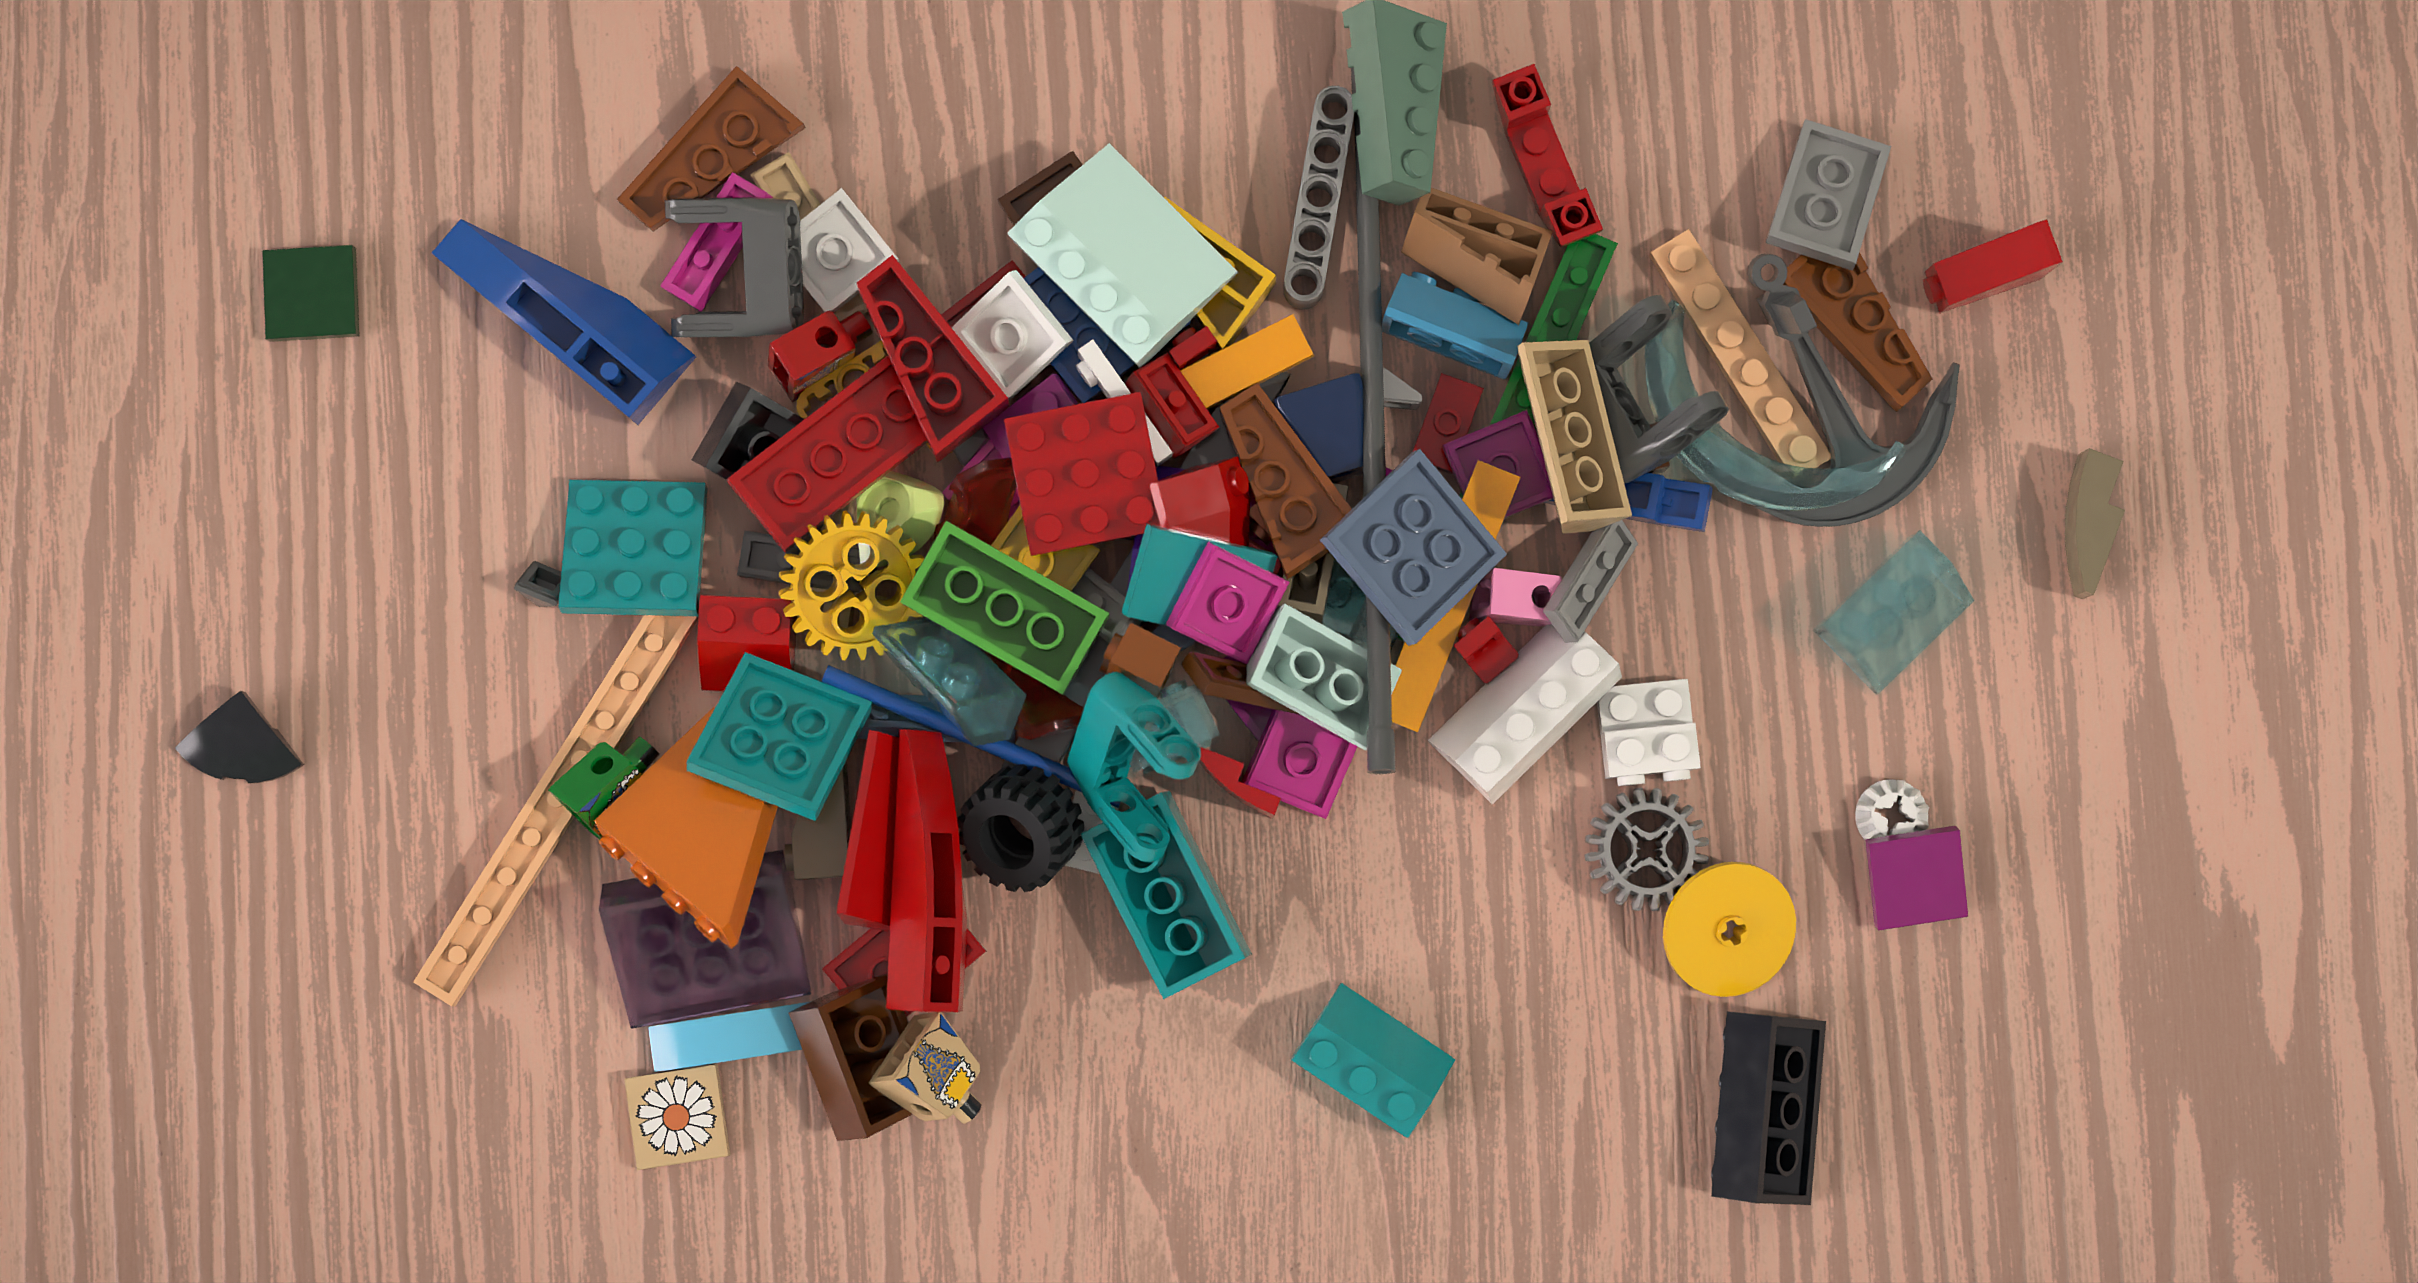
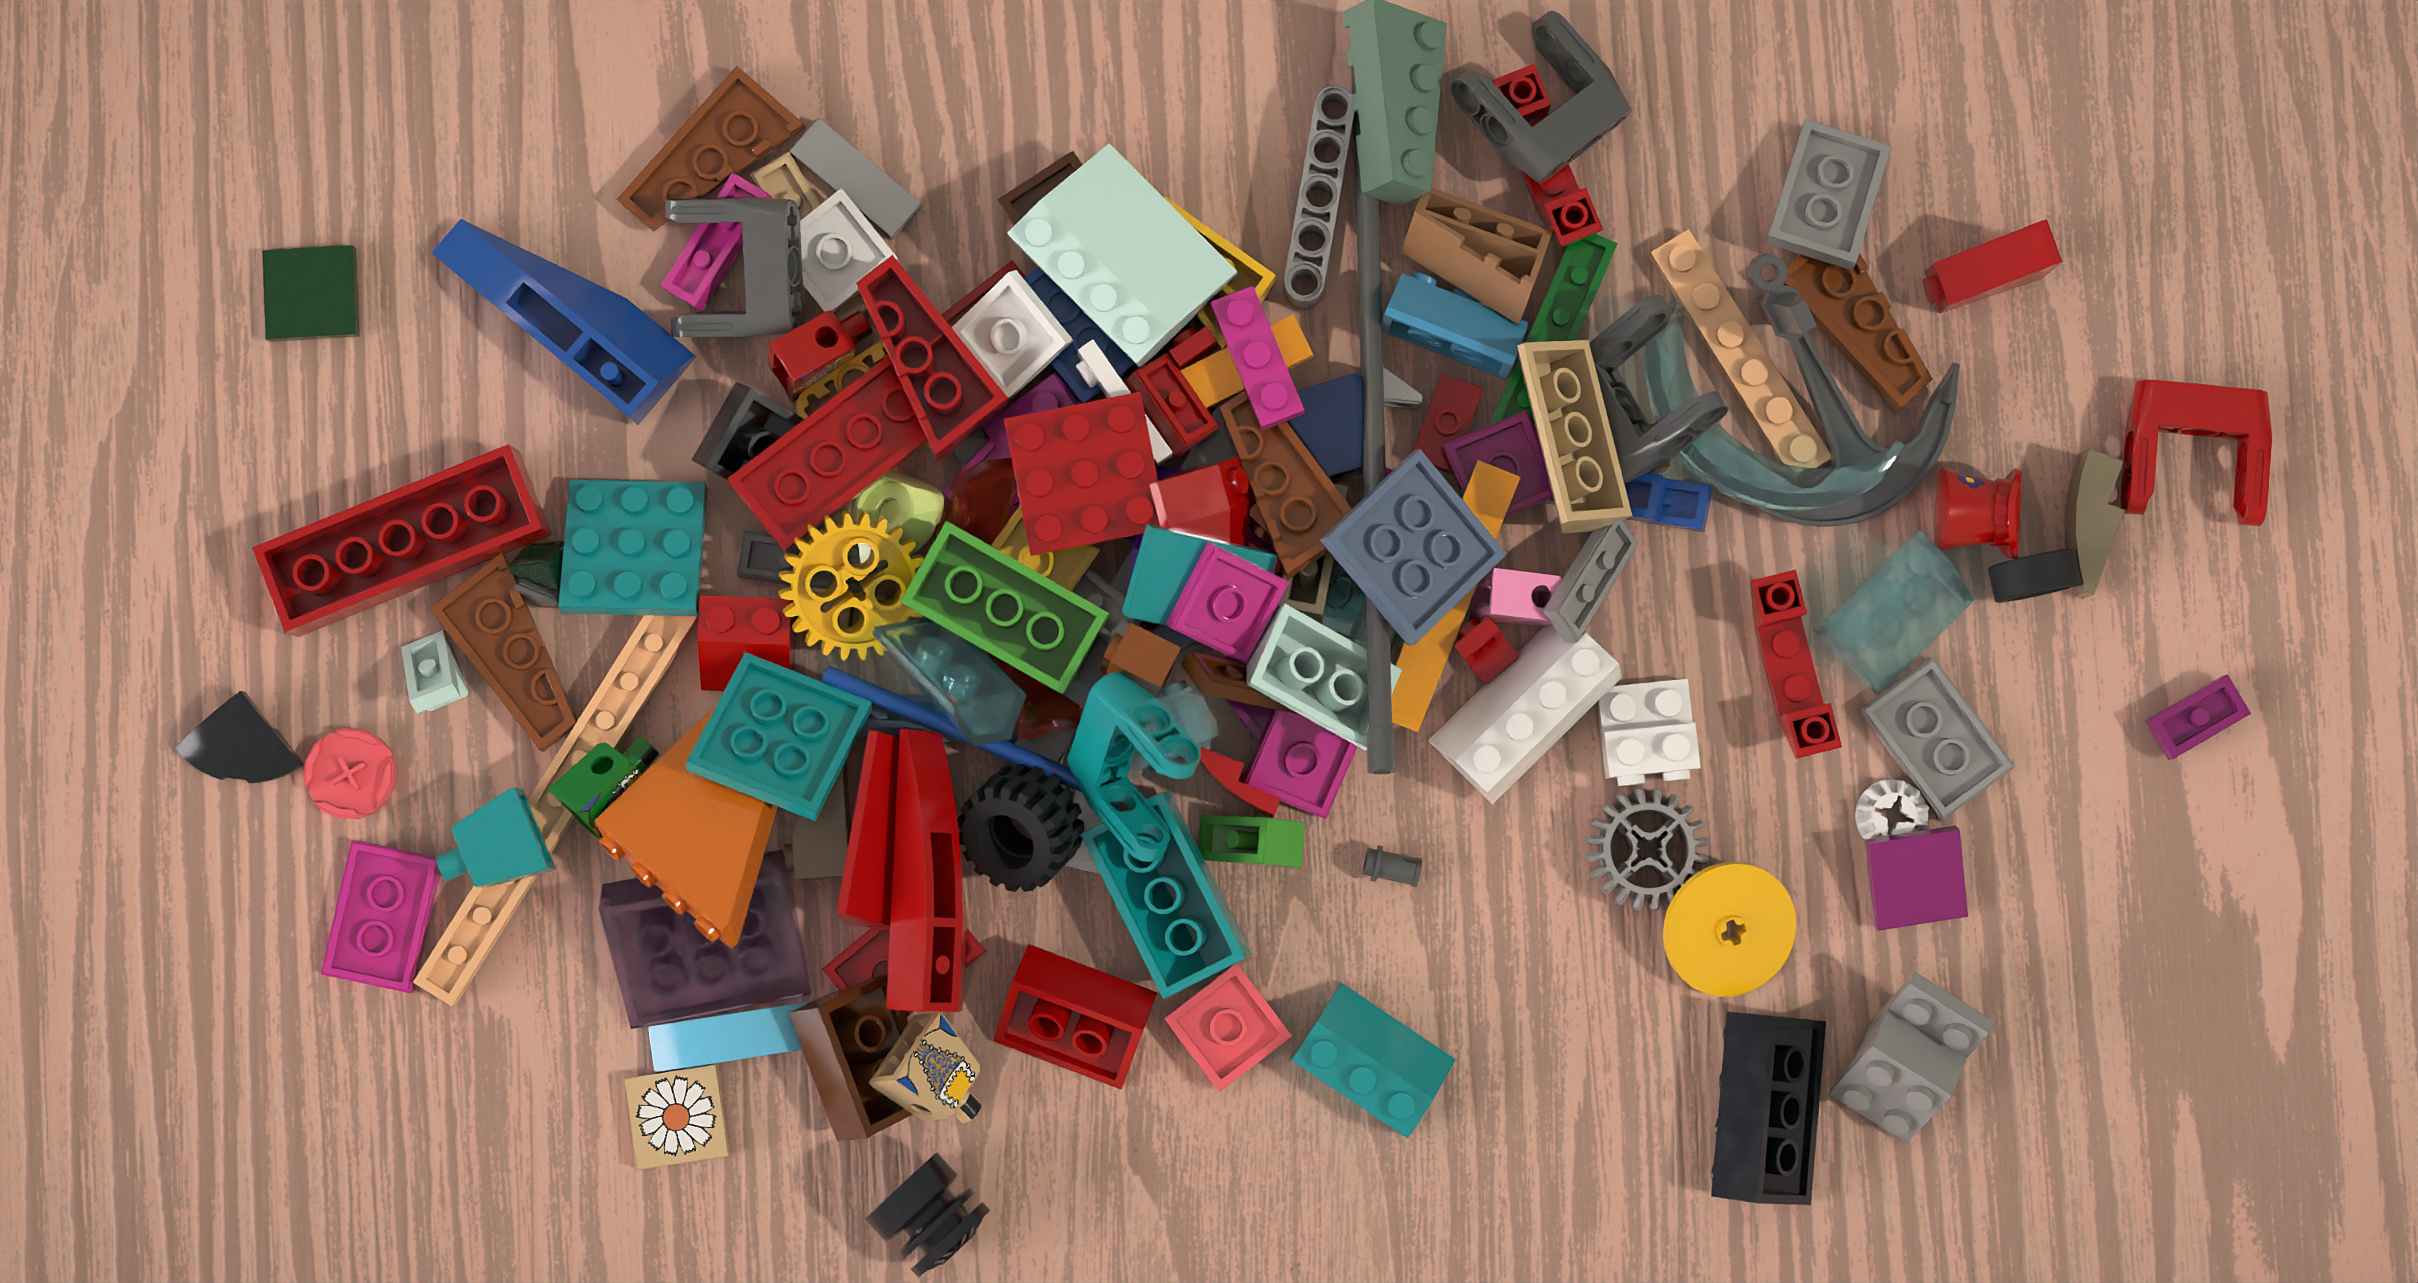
(350, 773): none -> coral tile
(382, 917): none -> dark pink tile
(401, 541): none -> red brick
(432, 673): none -> light aqua slope
(497, 843): none -> teal torso
(506, 648): none -> dark orange wing
(540, 564): none -> clear green slope
(865, 184): none -> light grey tile
(928, 1215): none -> black wheel
(1074, 1016): none -> red slope
(1228, 1027): none -> coral plate
(1252, 840): none -> bright green slope
(1257, 358): none -> dark pink plate
(1392, 866): none -> dark grey pin
(1566, 131): none -> dark grey connector
(1789, 665): none -> red slope
(1911, 1057): none -> light grey bracket
(1936, 738): none -> light grey tile
(1978, 511): none -> red hat
(2034, 575): none -> black tyre
(2198, 717): none -> magenta plate
(2203, 412): none -> red connector

